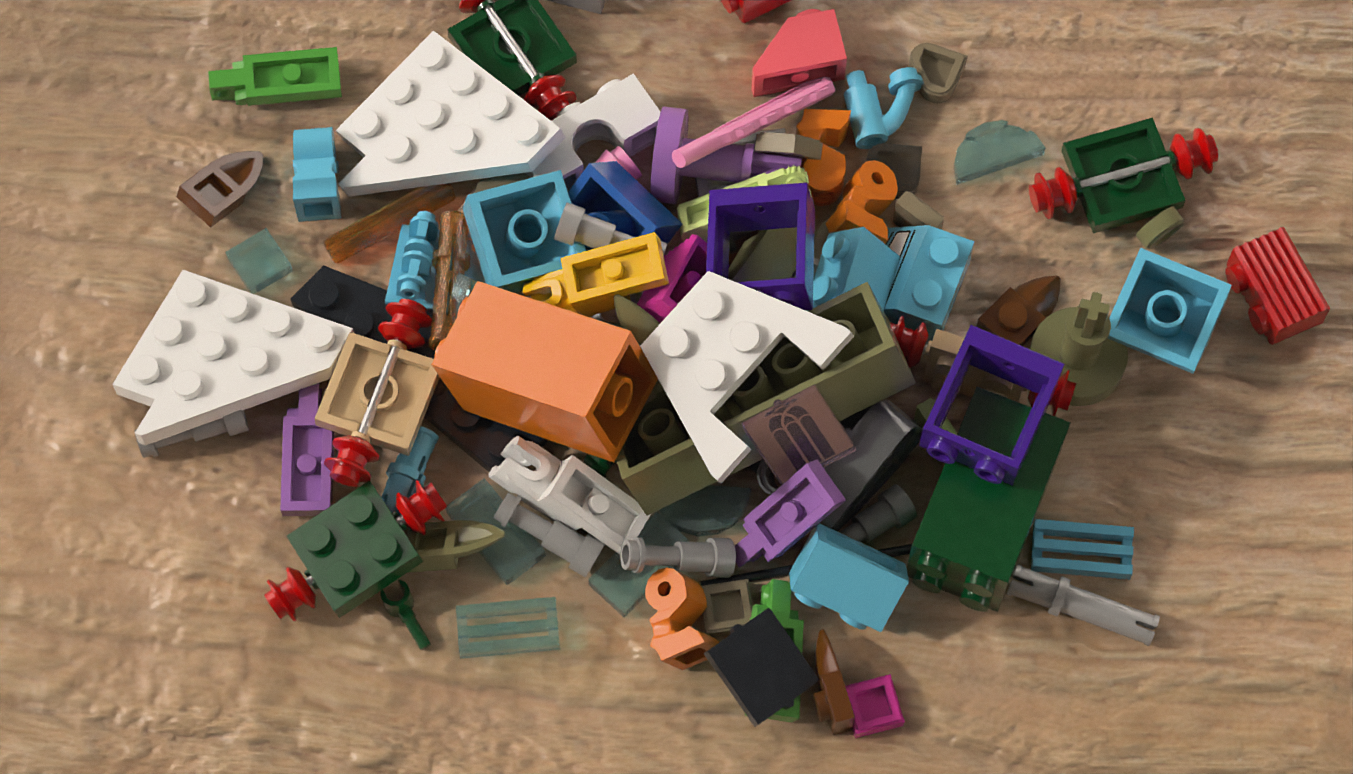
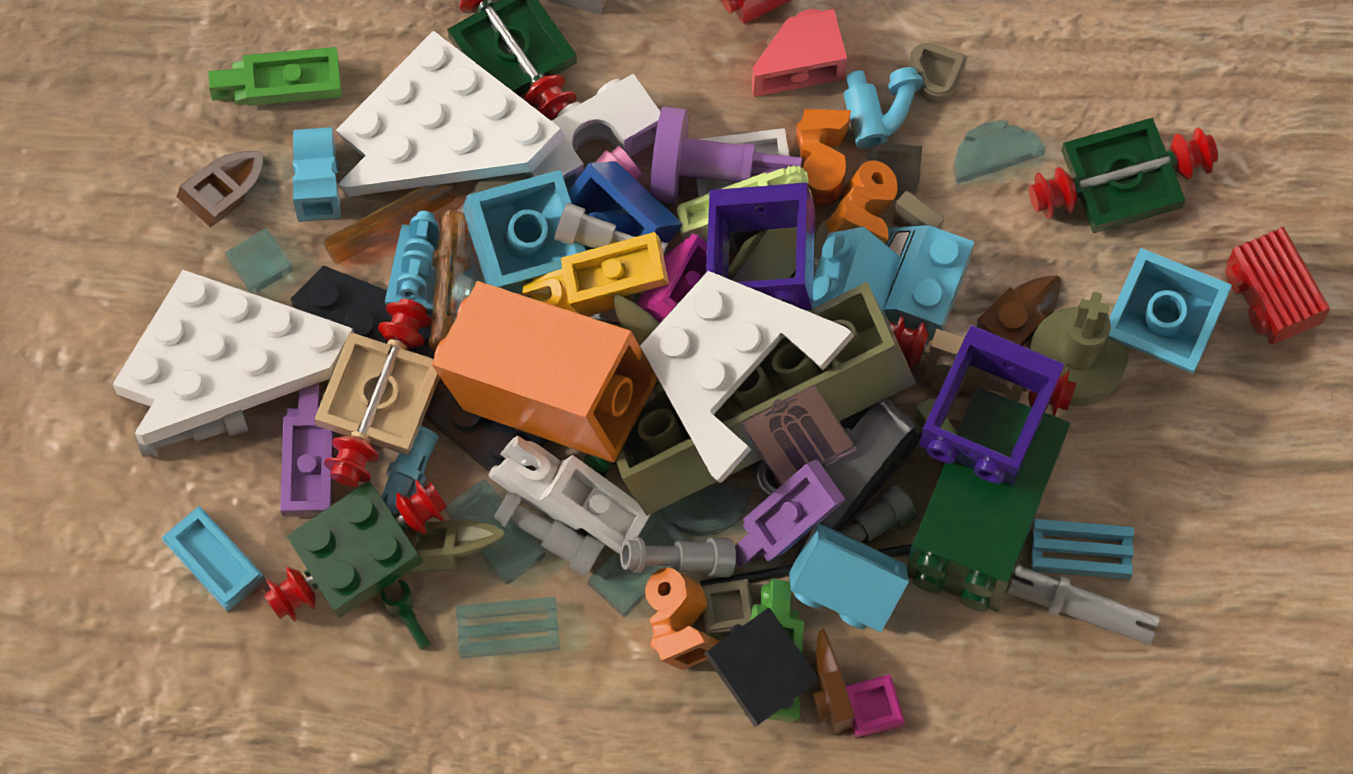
(213, 558): none -> medium azure tile
(755, 120): bright pink sword -> none
(788, 145): dark tan tile -> none
(1160, 228): olive tile -> none

